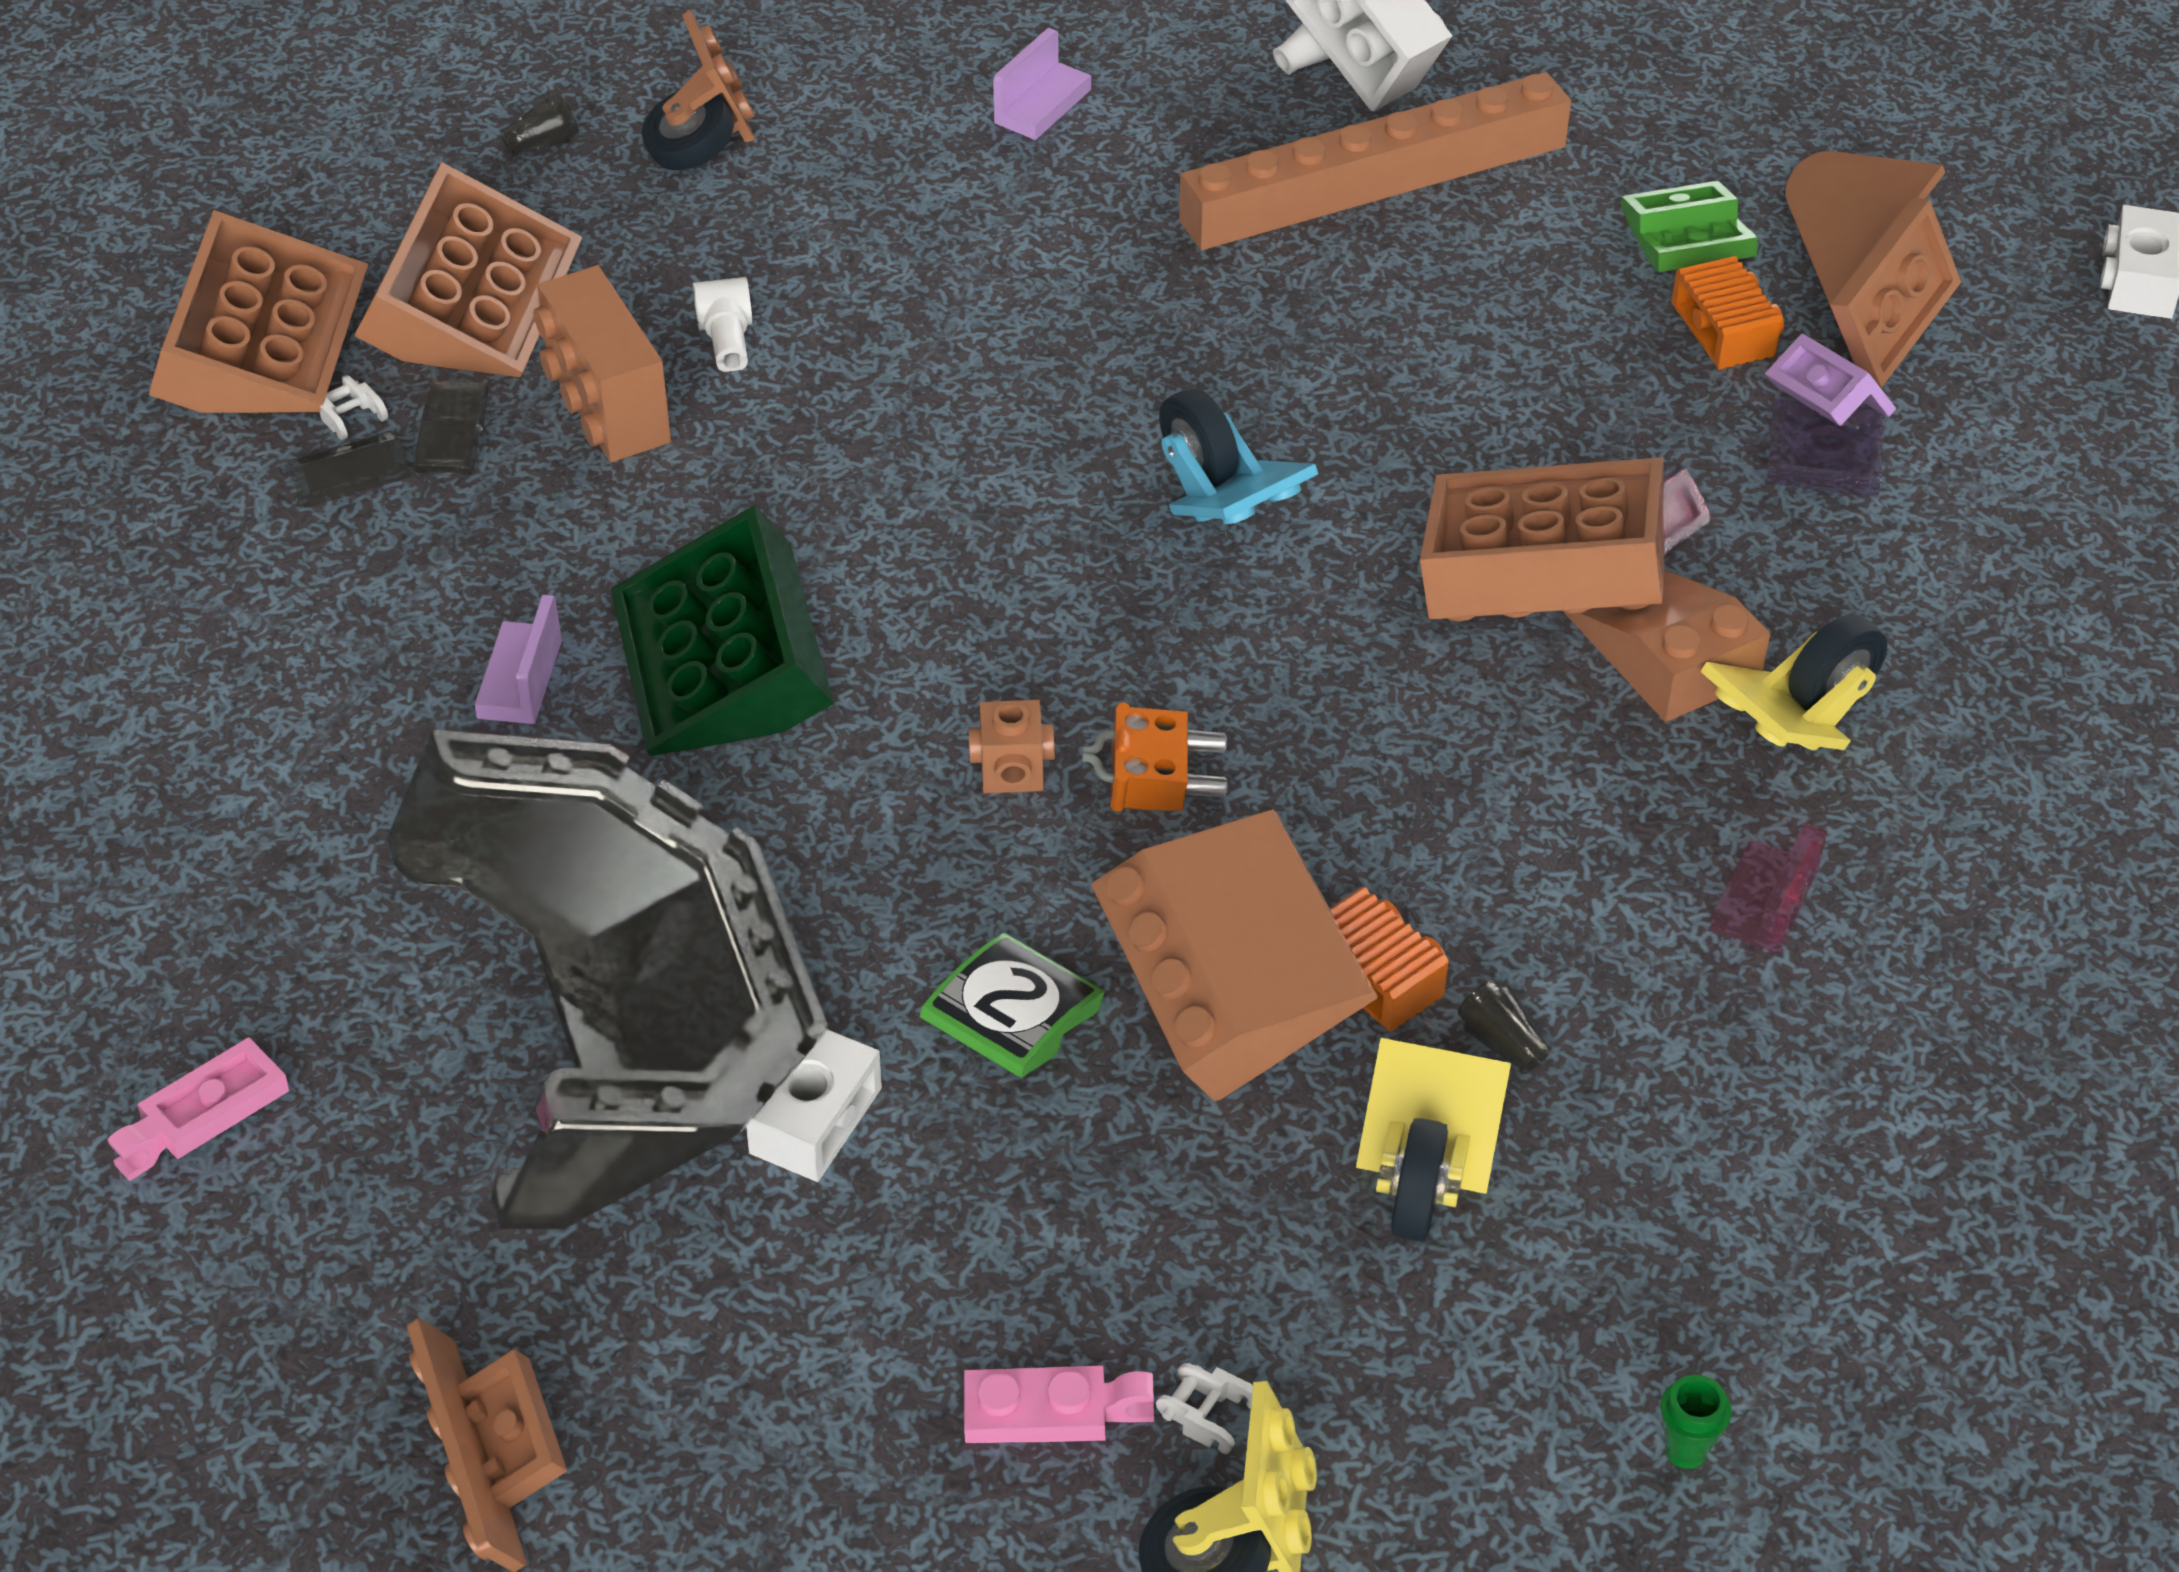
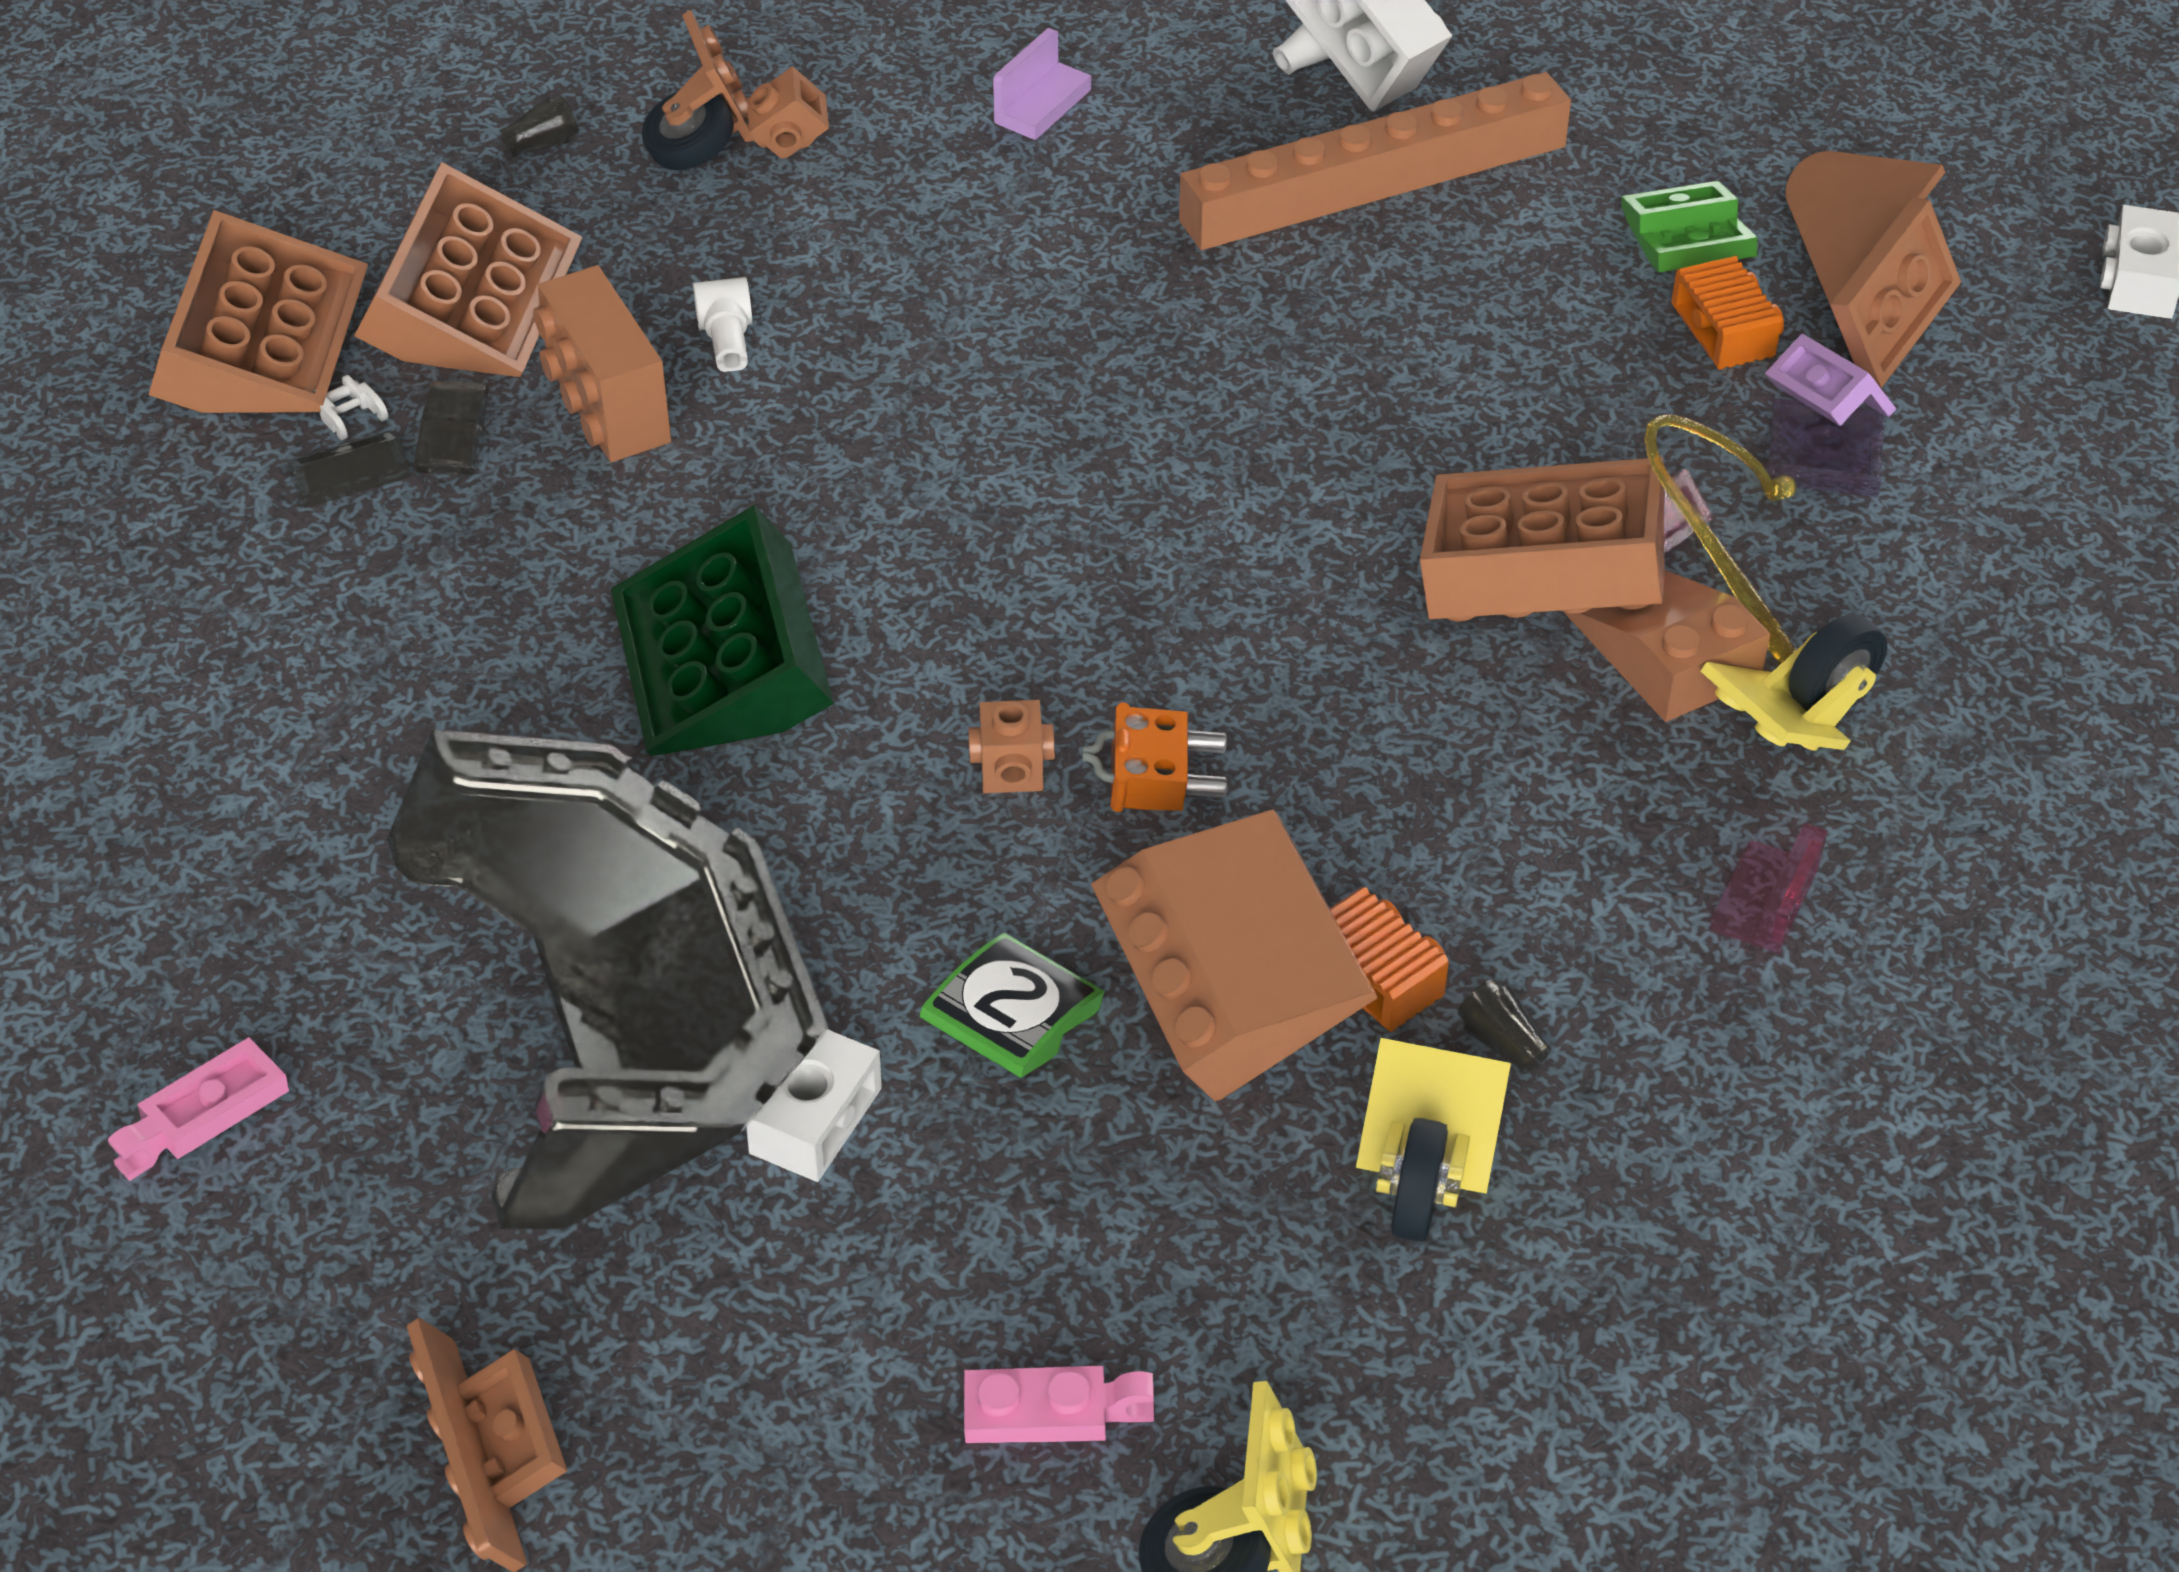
(520, 667): lavender panel -> none
(787, 113): none -> nougat brick
(1210, 451): plate -> none
(1217, 1388): white piece -> none
(1693, 1419): green cone -> none
(1774, 489): none -> clear yellow piece

